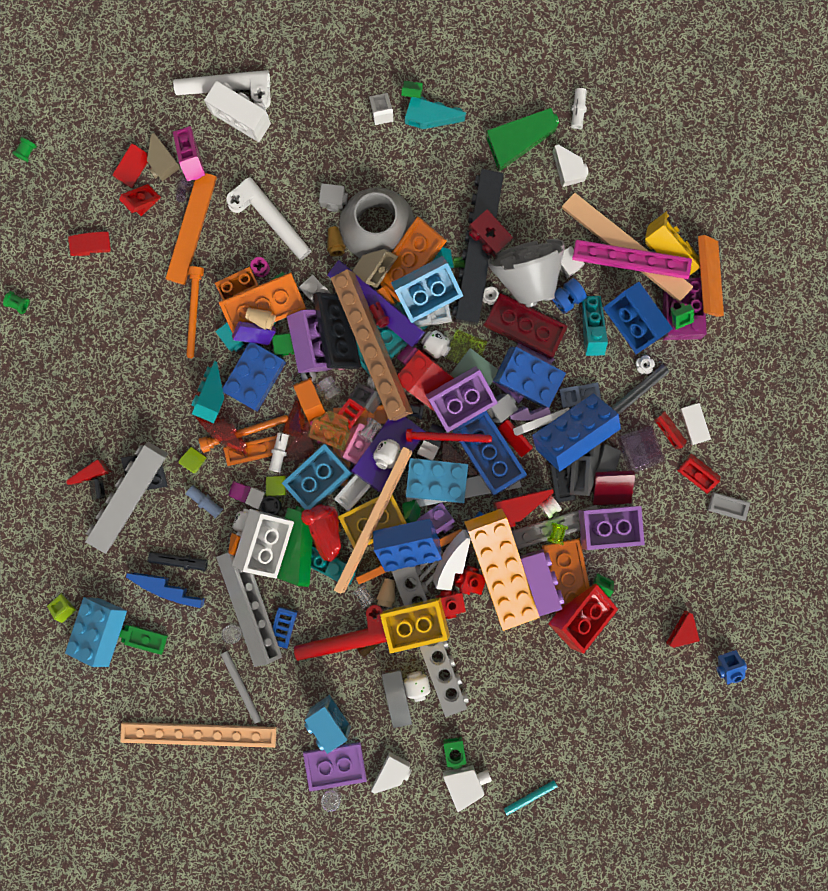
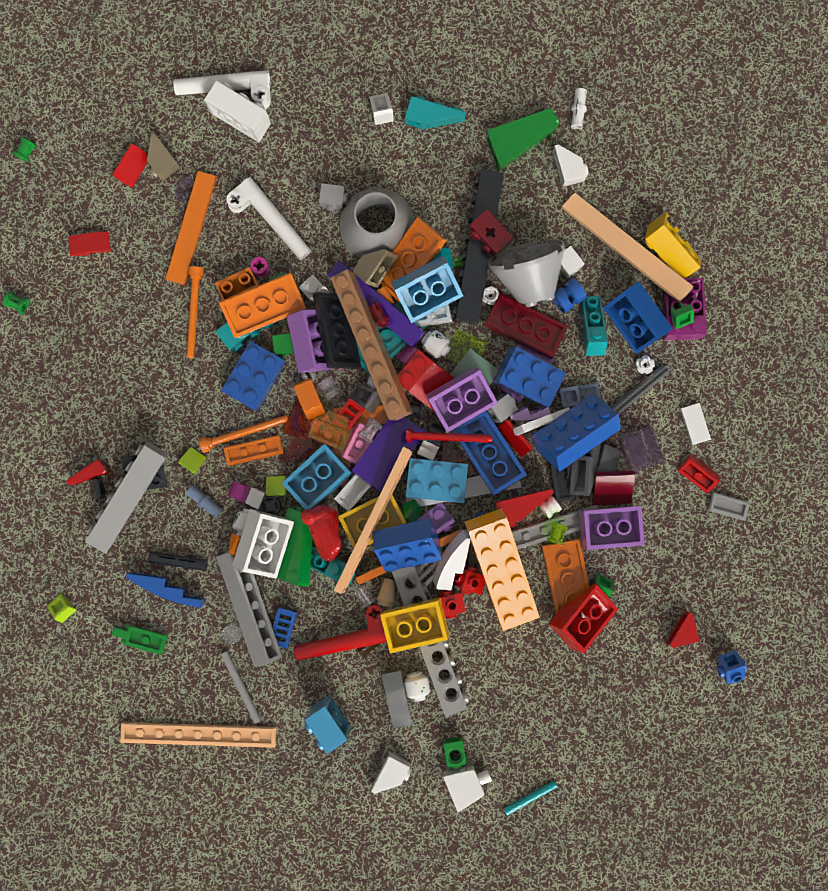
(95, 632): dark azure brick -> none
(139, 199): red slope -> none
(188, 154): dark pink slope -> none
(211, 396): teal slope -> none
(224, 434): clear red slope -> none
(252, 333): dark purple tile -> none
(262, 318): tan cone -> none
(278, 452): white pin -> none
(331, 795): clear wheel -> none
(335, 243): pearl gold cone -> none
(336, 768): medium lavender tile -> none
(387, 454): white head -> none
(412, 89): green slope -> none
(542, 582): medium lavender brick -> none
(632, 259): dark pink tile -> none
(670, 430): red slope -> none
(710, 276): orange tile -> none

